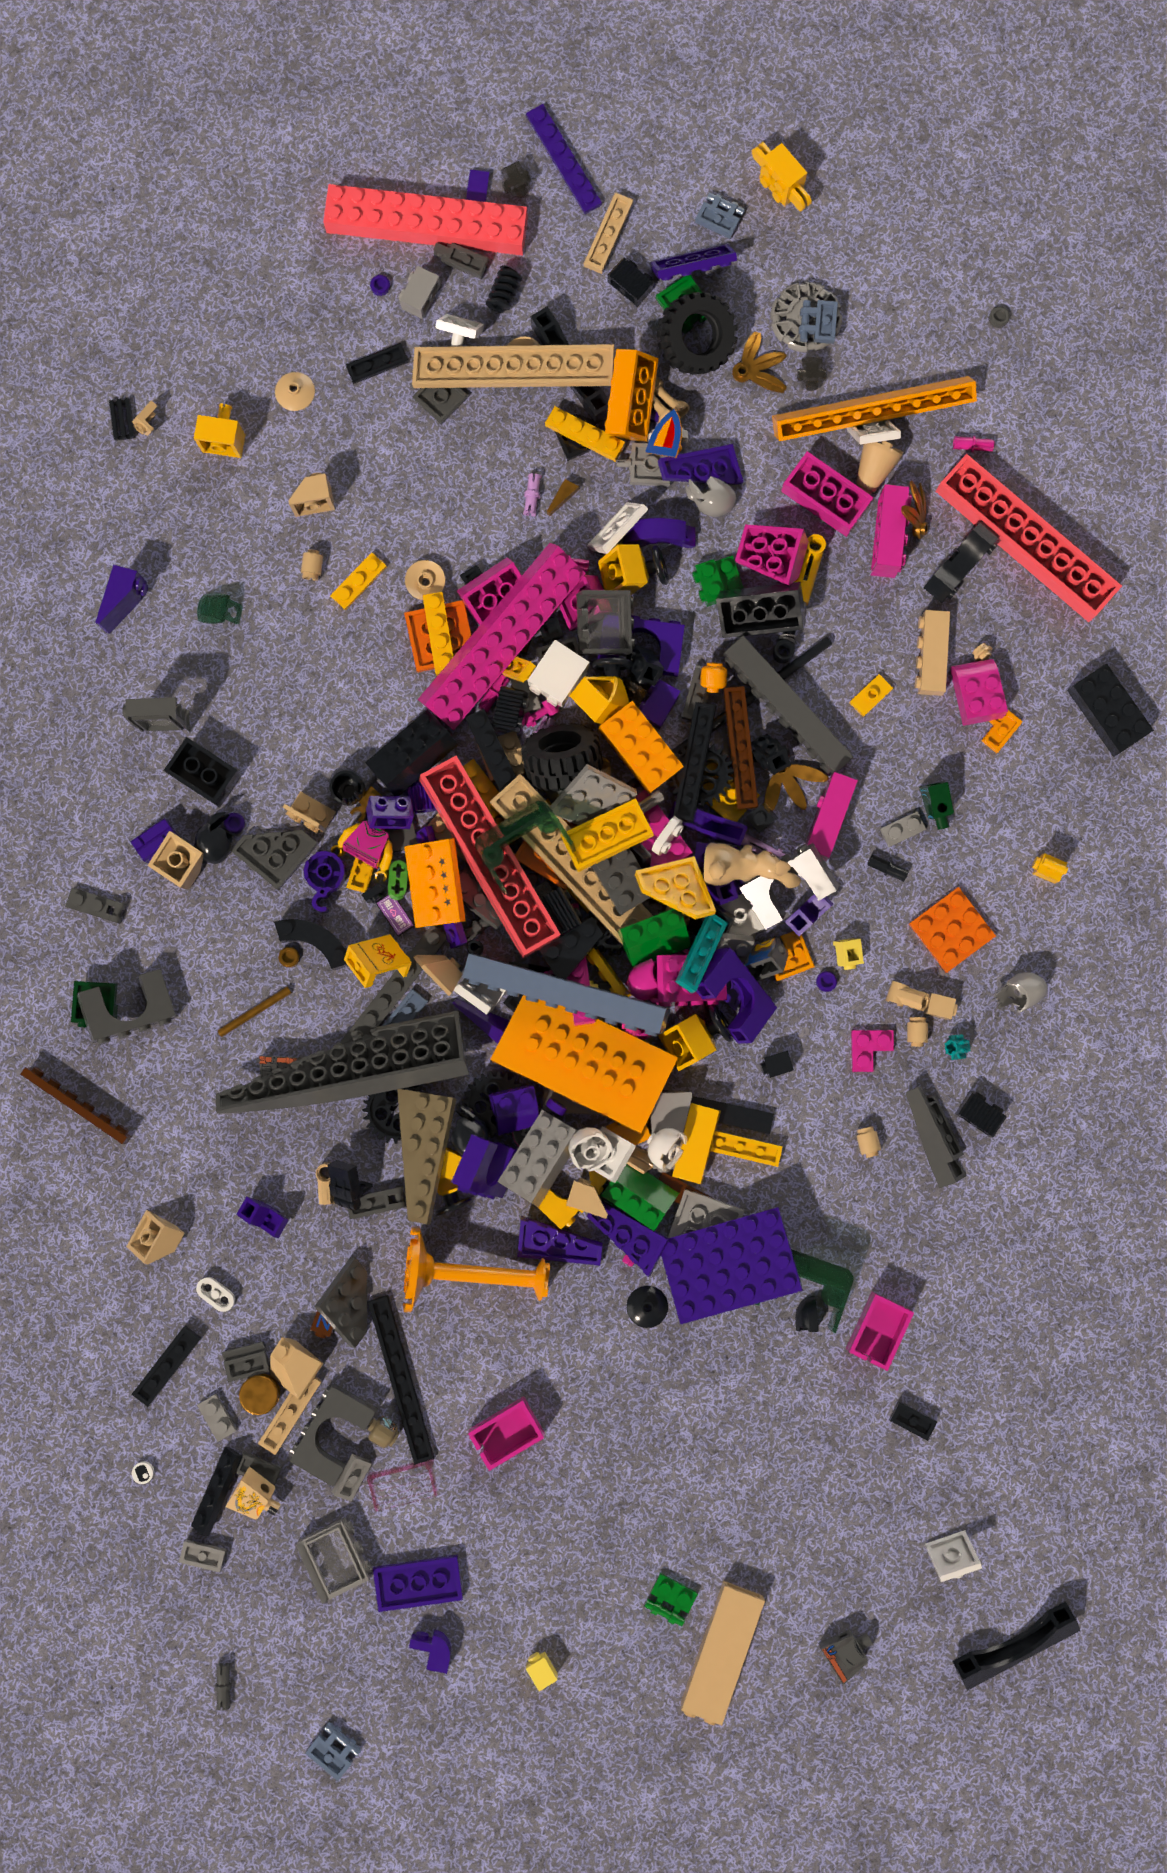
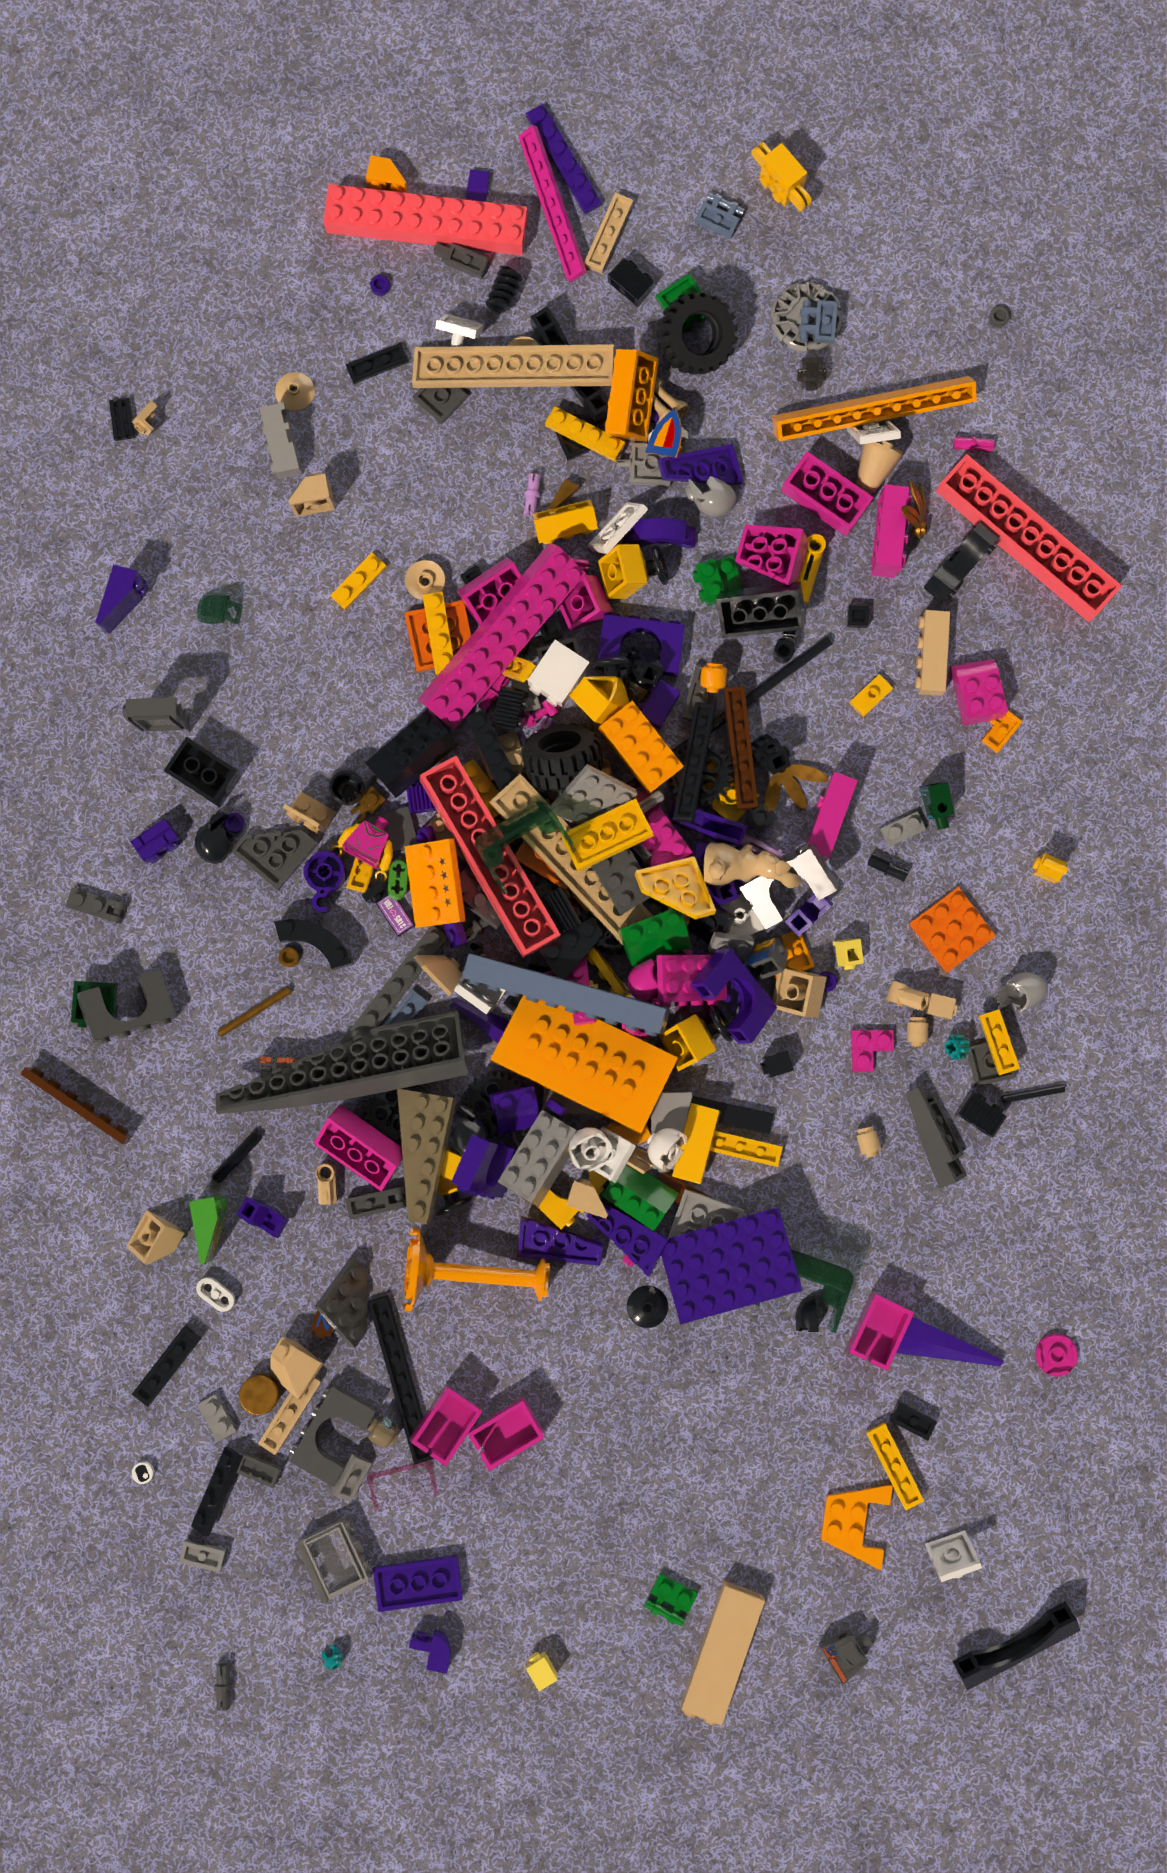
(177, 861): tan slope -> none
(208, 1220): none -> bright green slope
(220, 434): yellow brick -> none
(236, 1157): none -> black axle
(246, 1361): dark grey plate -> none
(253, 1496): tan torso -> none
(280, 440): none -> light grey wedge
(311, 565): tan brick -> none
(328, 1755): sand blue plate -> none
(335, 1660): none -> teal plate
(346, 1185): black piece -> none
(360, 1147): none -> dark pink brick
(376, 957): yellow panel -> none
(384, 175): none -> light orange slope
(389, 812): dark purple brick -> none
(419, 292): light grey brick -> none
(445, 1425): none -> dark pink piece
(515, 180): clear smoke brick -> none
(552, 204): none -> dark pink plate
(564, 521): none -> yellow brick
(605, 622): window -> none
(671, 830): white plate -> none
(697, 260): dark purple plate -> none
(701, 953): teal plate -> none
(761, 363): pearl gold plant -> none
(787, 705): dark grey brick -> none
(799, 992): none -> tan slope
(846, 1519): none -> light orange wing
(857, 616): none -> black plate
(894, 1466): none -> yellow plate
(931, 1342): none -> dark purple wedge
(982, 652): tan plate -> none
(983, 1066): none -> dark grey tile
(999, 1042): none -> yellow plate
(1033, 1093): none -> black bar
(1050, 1349): none -> dark pink tile
(1110, 710): black brick -> none

